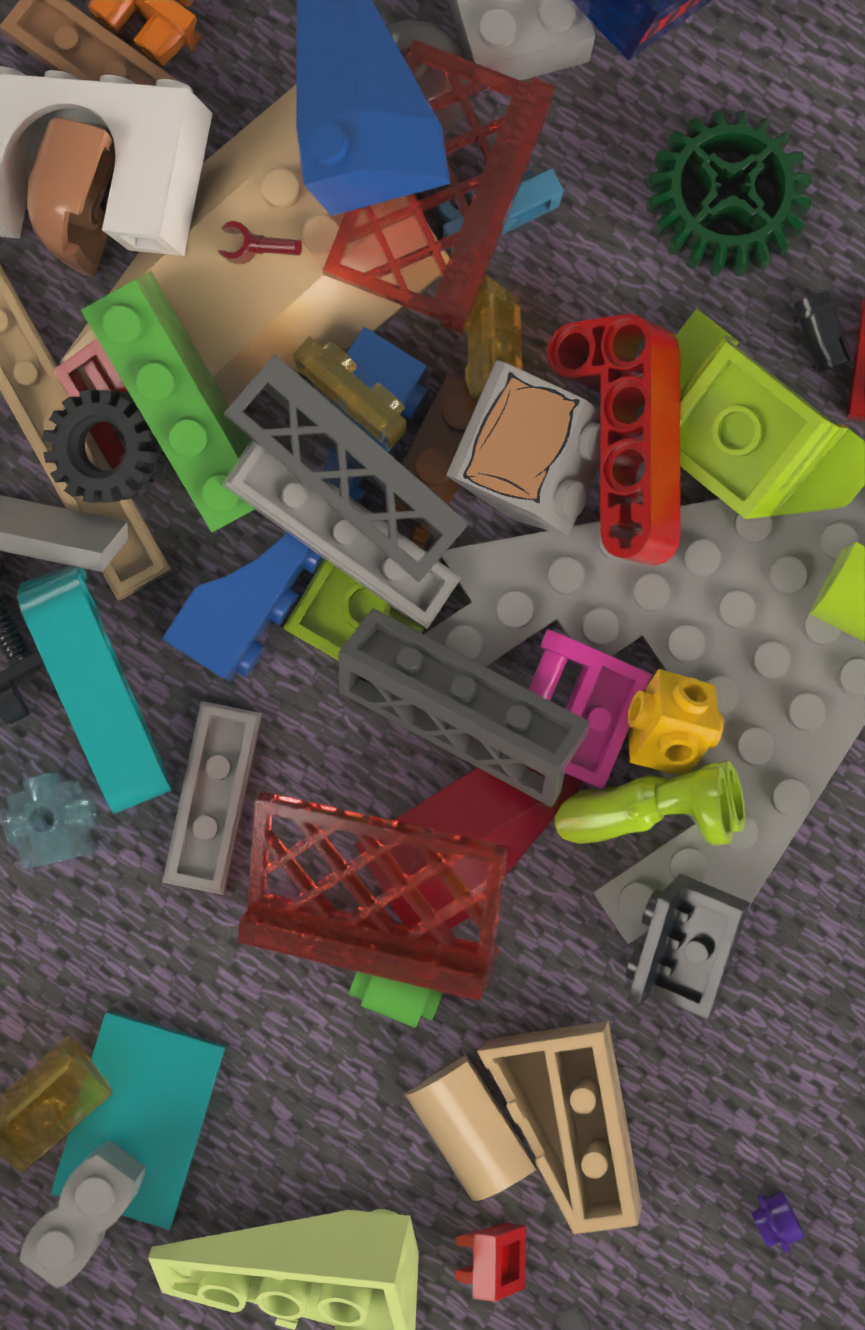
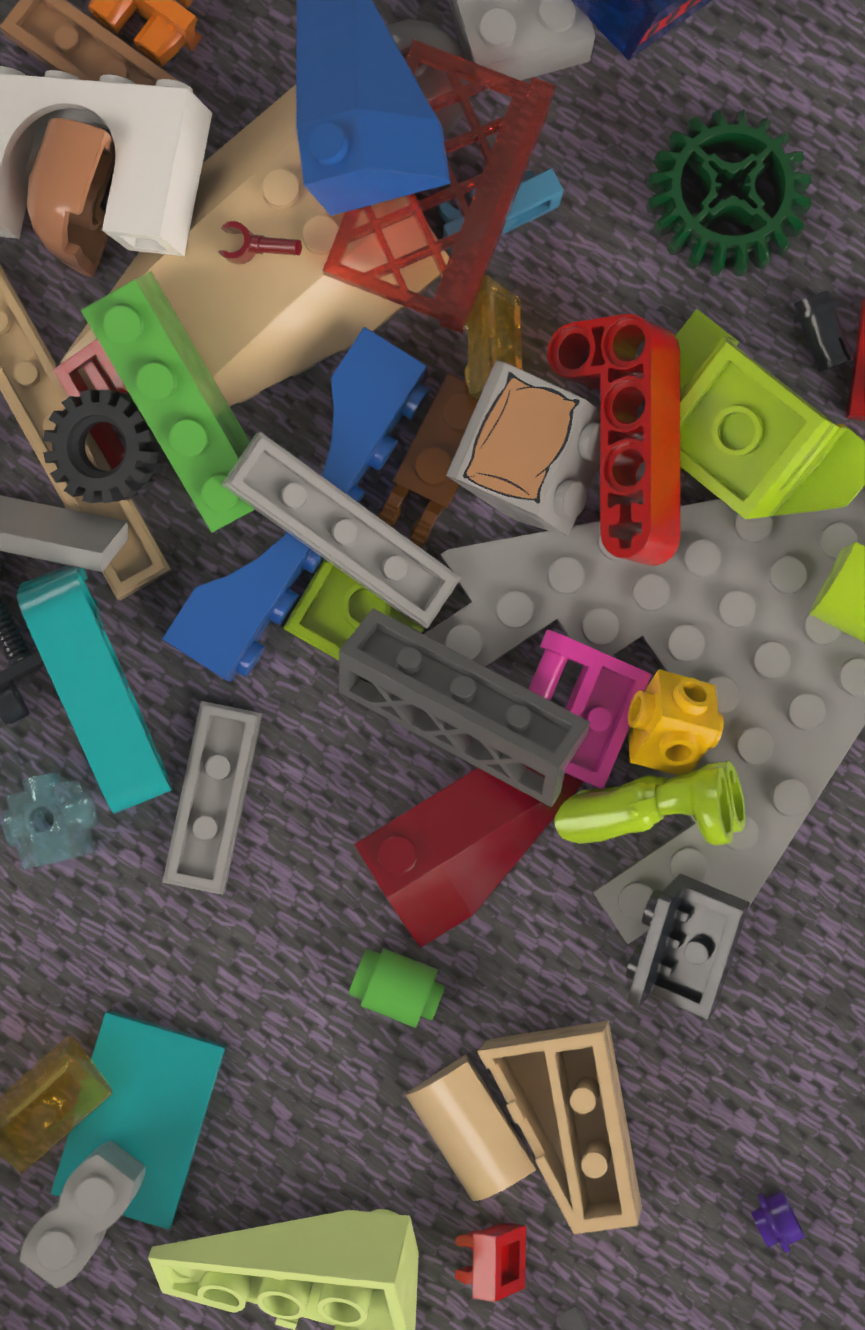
(333, 374): clear yellow plate -> none
(359, 451): dark grey fence -> none
(374, 942): clear red fence -> none

